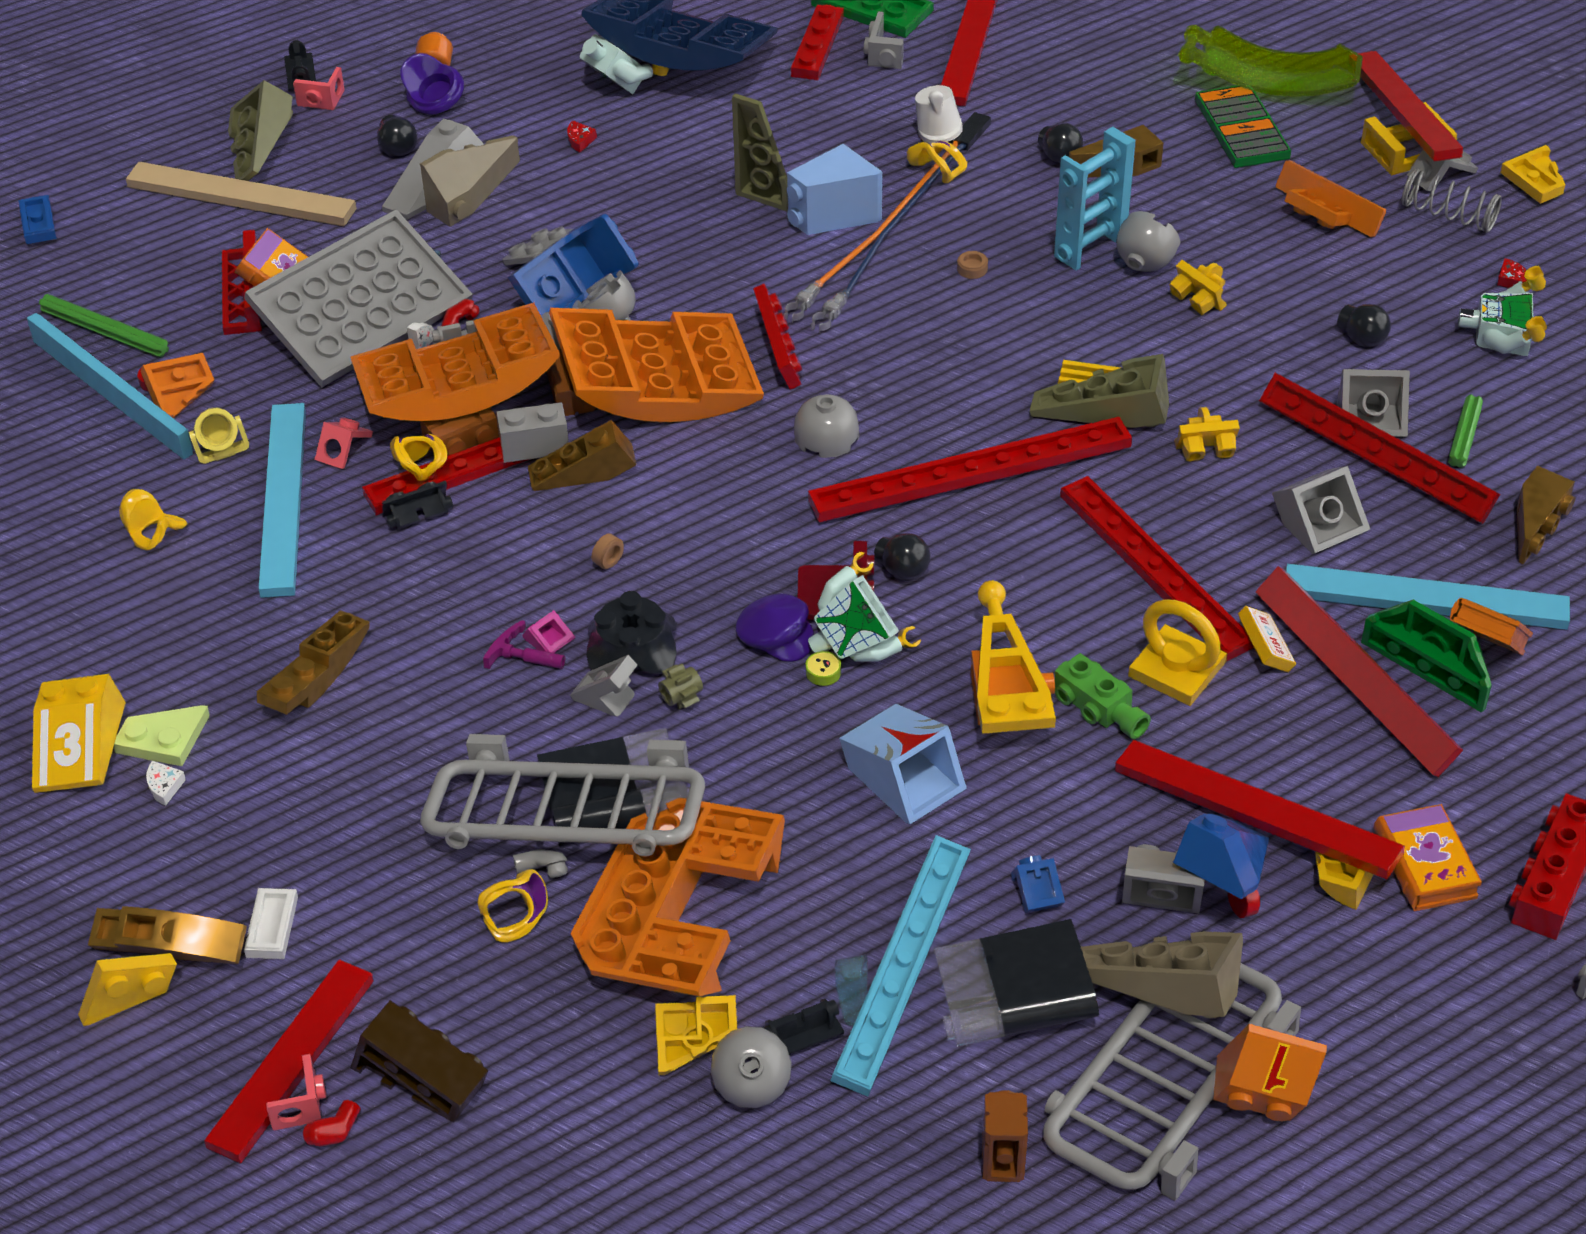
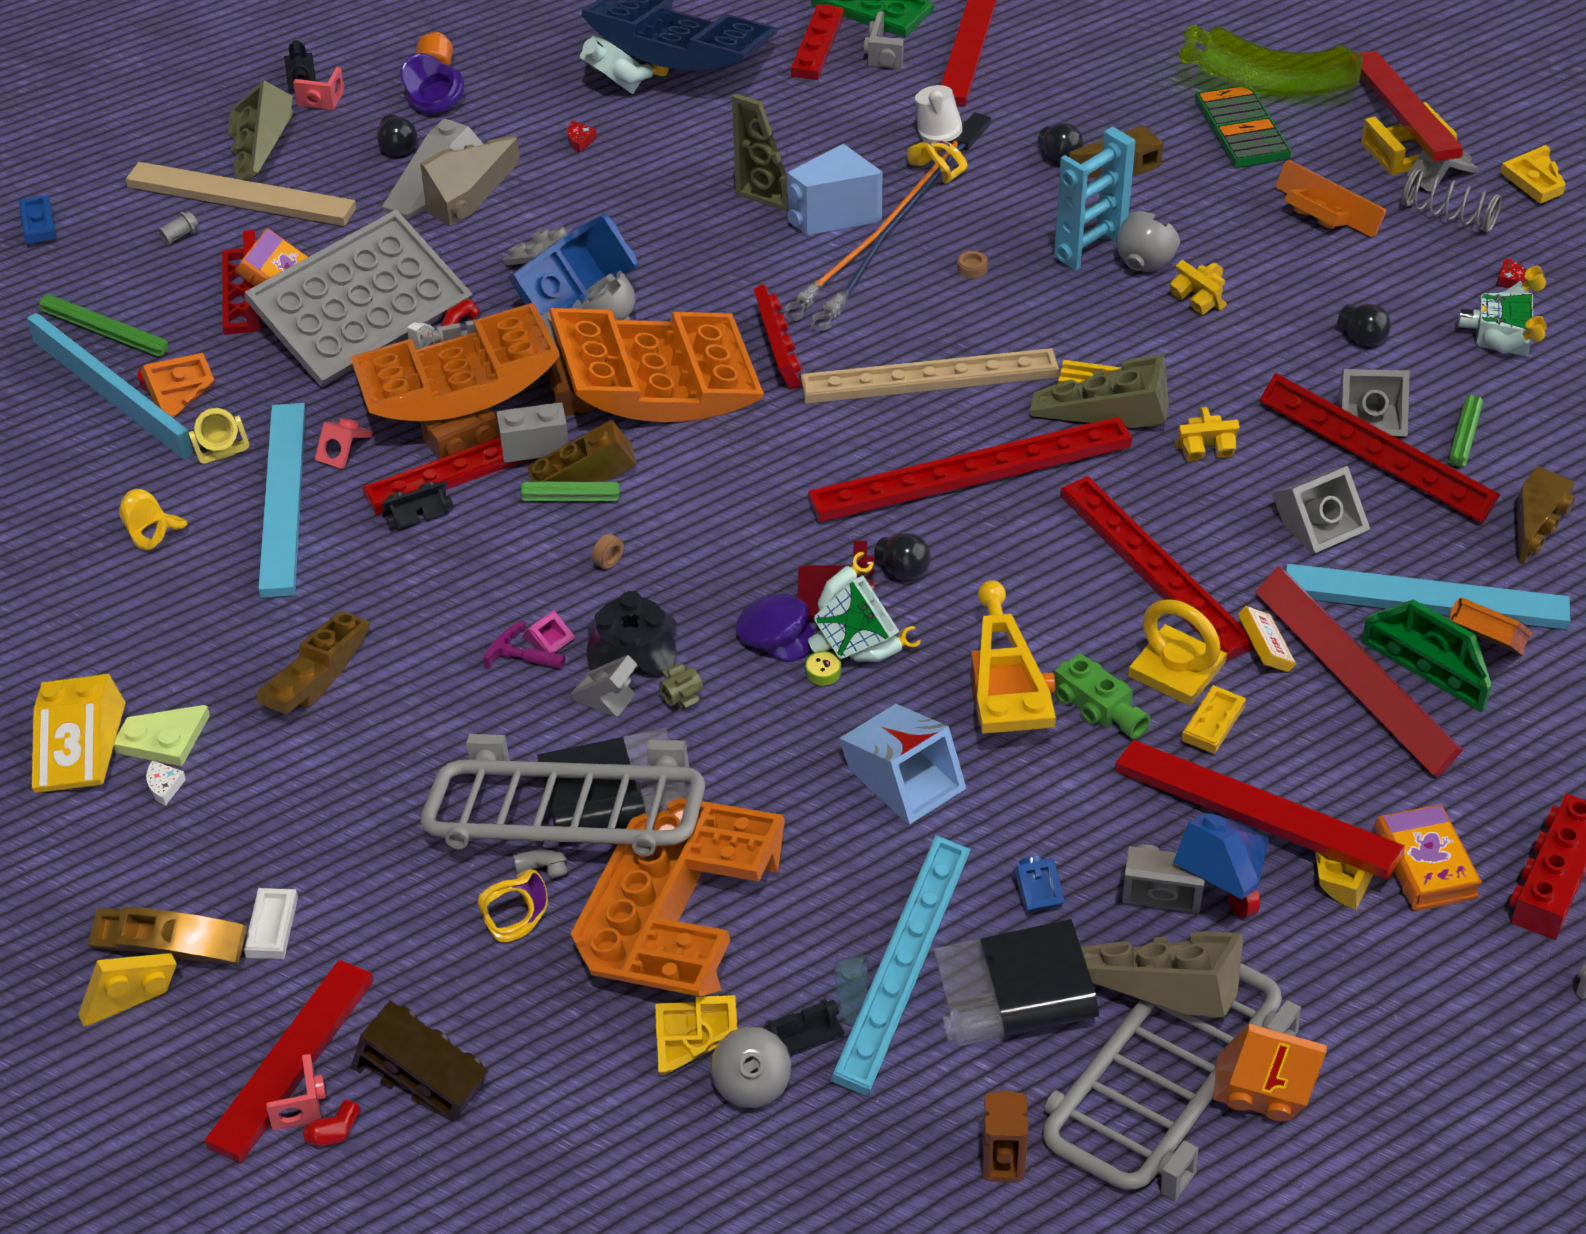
(177, 228): none -> light grey pin
(414, 448): yellow piece -> none
(570, 491): none -> bright green axle
(826, 426): light grey cylinder -> none
(929, 375): none -> tan tile
(1213, 719): none -> yellow plate

